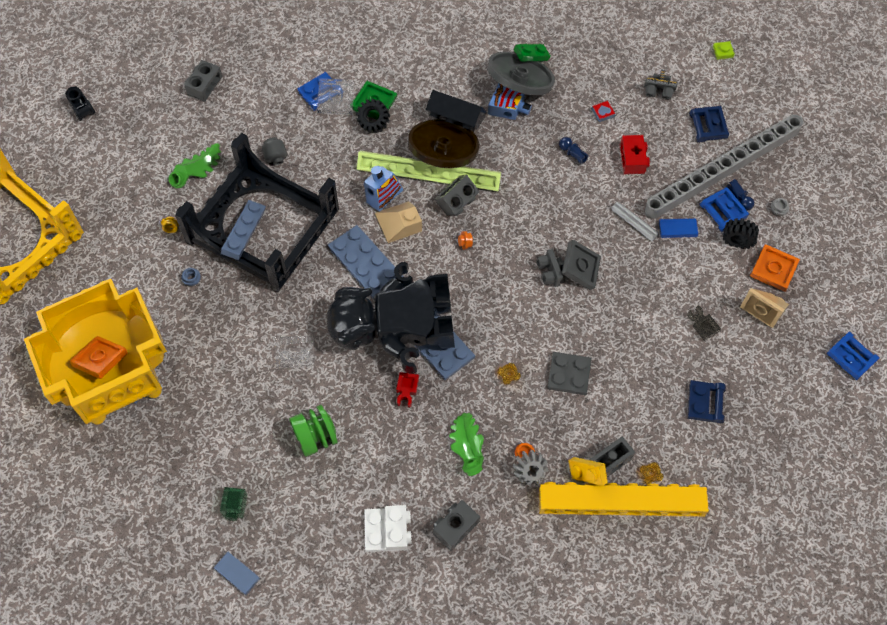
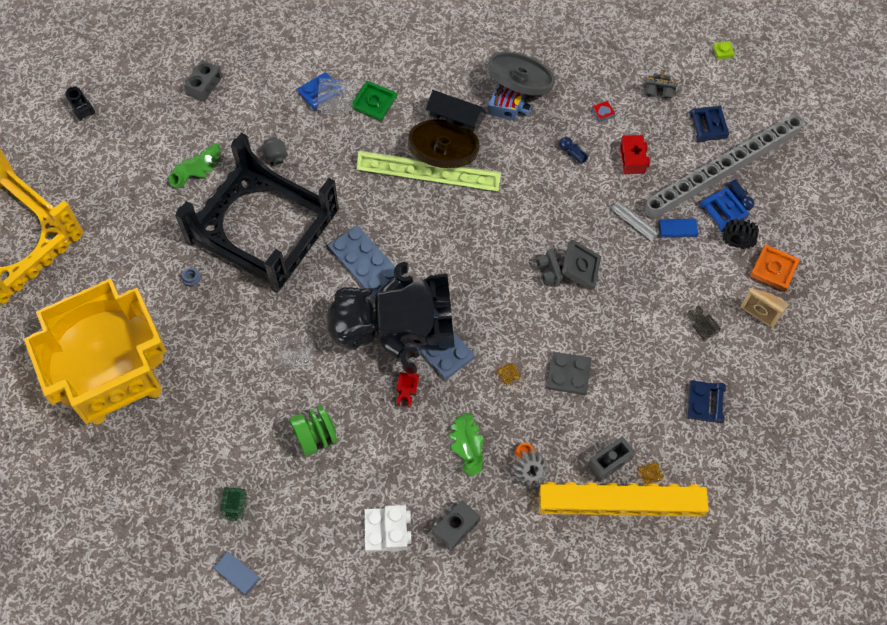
(98, 357): orange plate -> none
(169, 222): yellow plate -> none
(243, 230): sand blue plate -> none
(366, 108): black tyre -> none
(381, 187): medium blue torso -> none
(399, 221): tan slope -> none
(455, 192): dark grey brick -> none
(465, 240): orange plate -> none
(532, 52): green plate -> none
(588, 471): yellow plate -> none
(780, 206): light grey plate -> none
(849, 358): blue plate -> none

